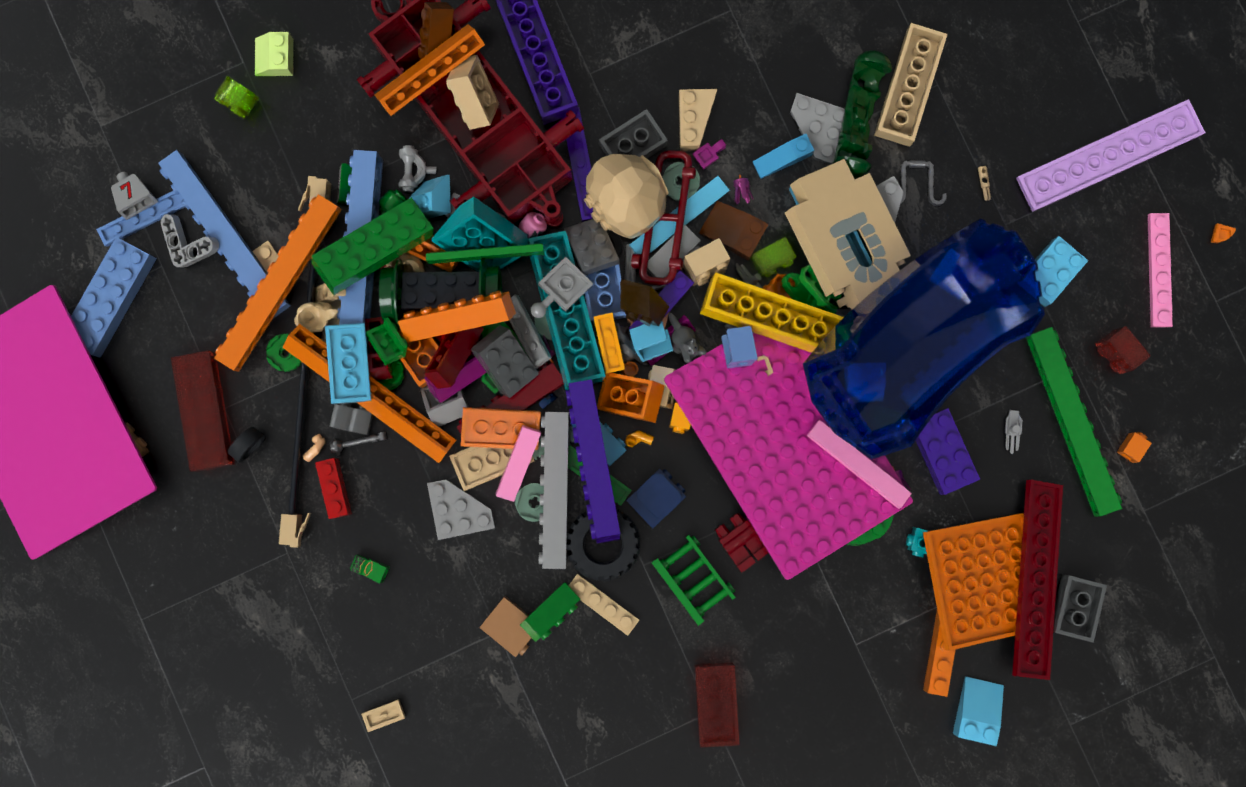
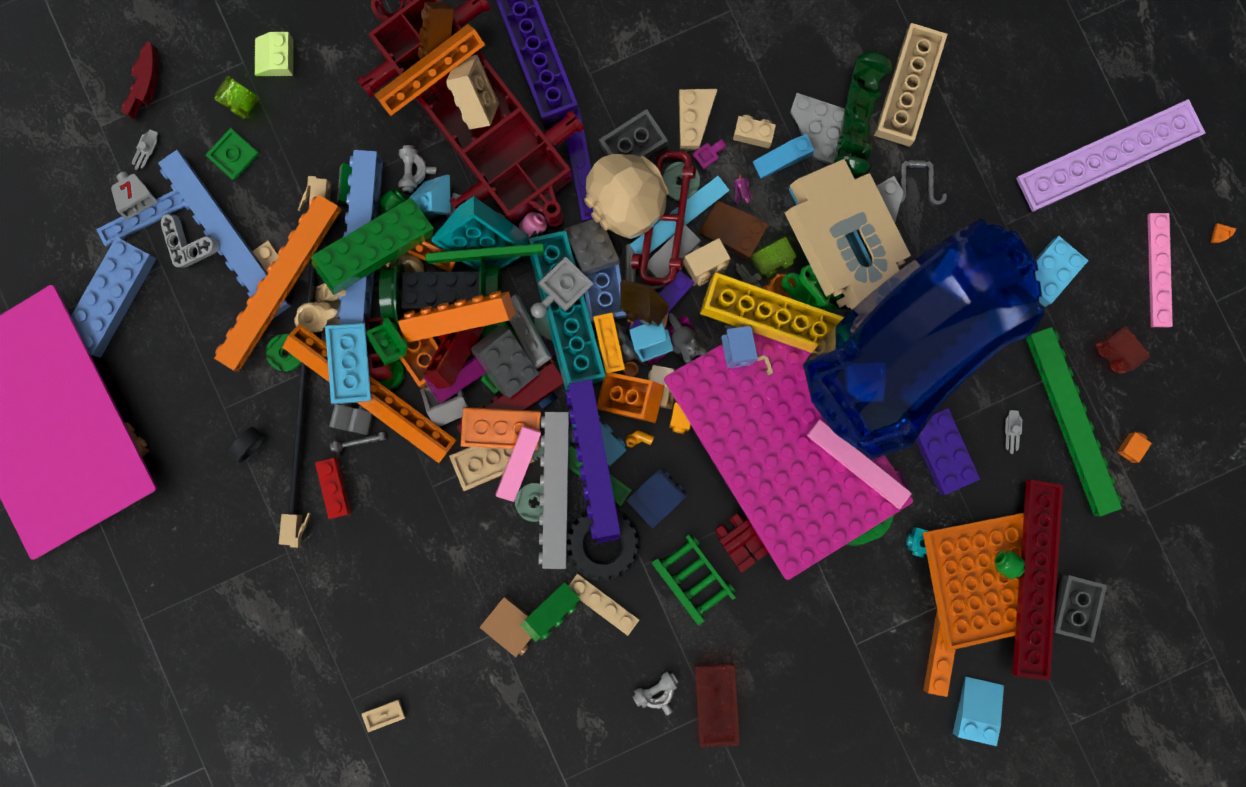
(146, 76): none -> dark red slope
(146, 147): none -> light grey piece
(202, 411): clear red brick -> none
(232, 154): none -> green tile
(315, 449): light nougat arm -> none
(370, 568): green leg -> none
(457, 511): light grey plate -> none
(644, 696): none -> light grey piece
(754, 131): none -> tan brick
(985, 186): tan pin -> none
(1009, 564): none -> green head

